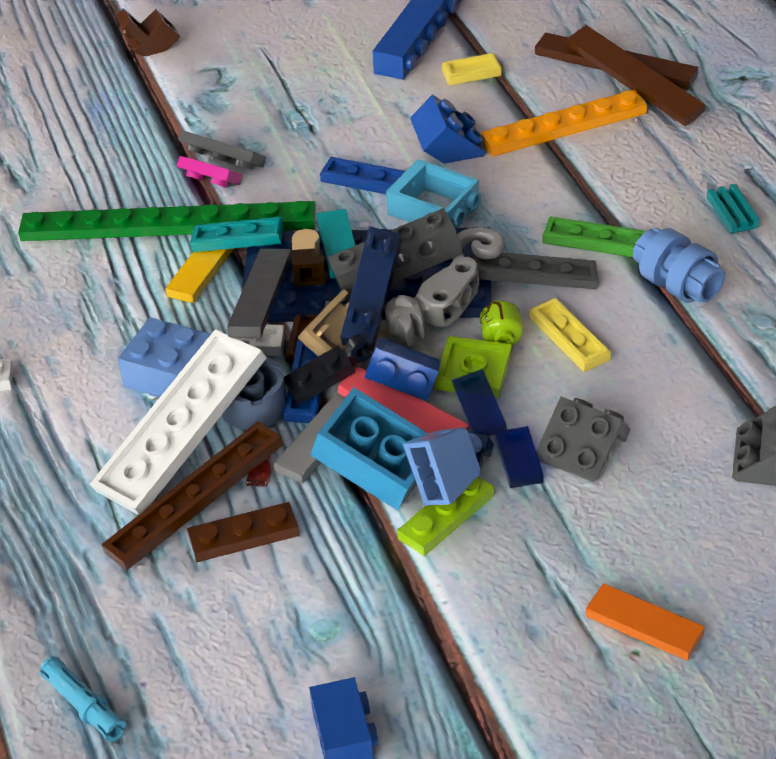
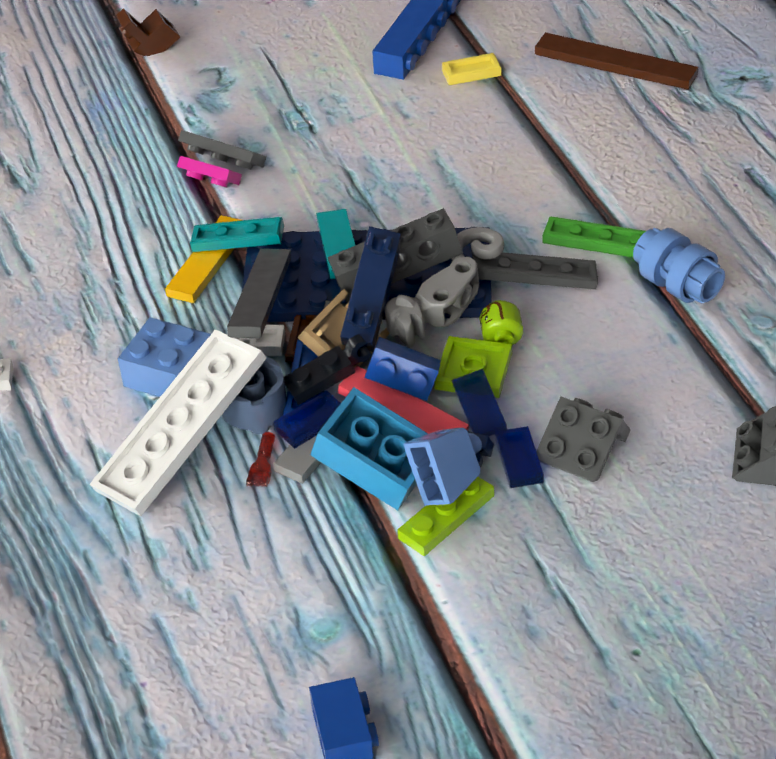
(92, 707): medium azure pin -> none
(157, 220): green plate -> none
(191, 495): reddish brown plate -> none
(243, 532): reddish brown plate -> none
(306, 420): none -> clear blue tile
(307, 258): dark brown leg -> none
(359, 175): blue tile -> none
(422, 176): medium azure window -> none
(447, 132): blue slope -> none
(563, 122): light orange plate -> none
(570, 334): light yellow tile -> none
(636, 75): reddish brown tile -> none
(645, 621): orange tile -> none
(737, 206): teal tile -> none

